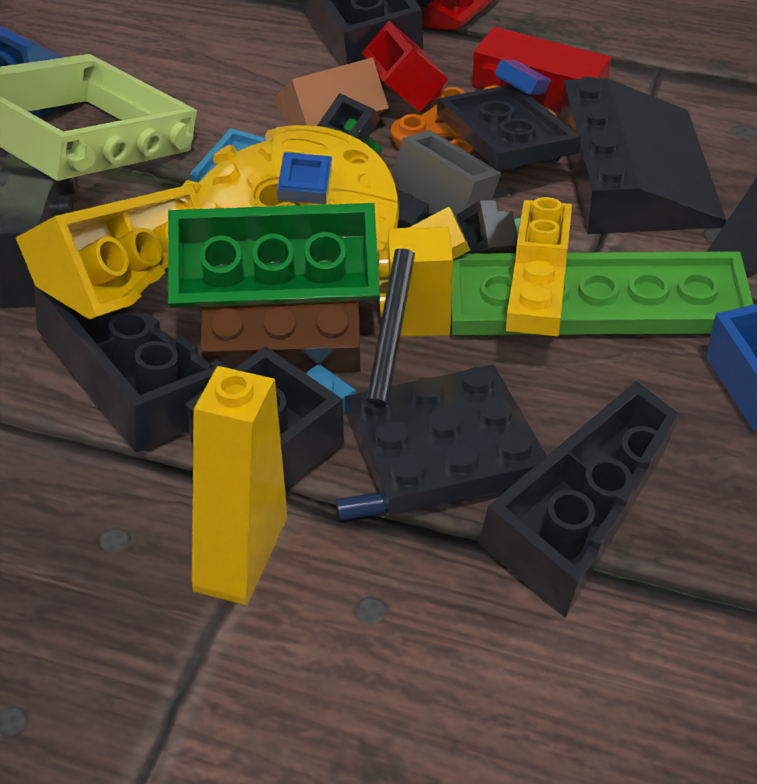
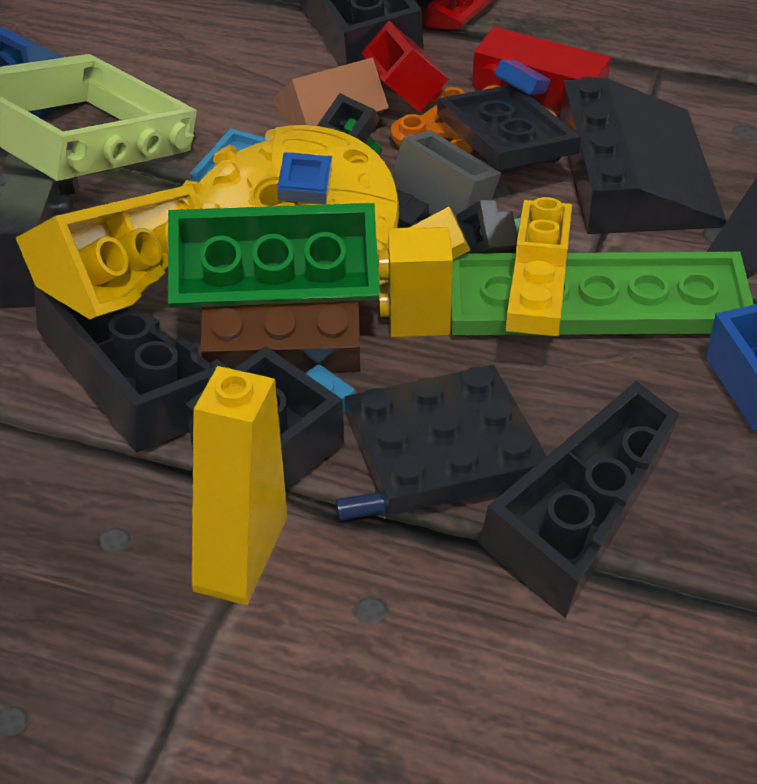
(390, 327): black bar -> none

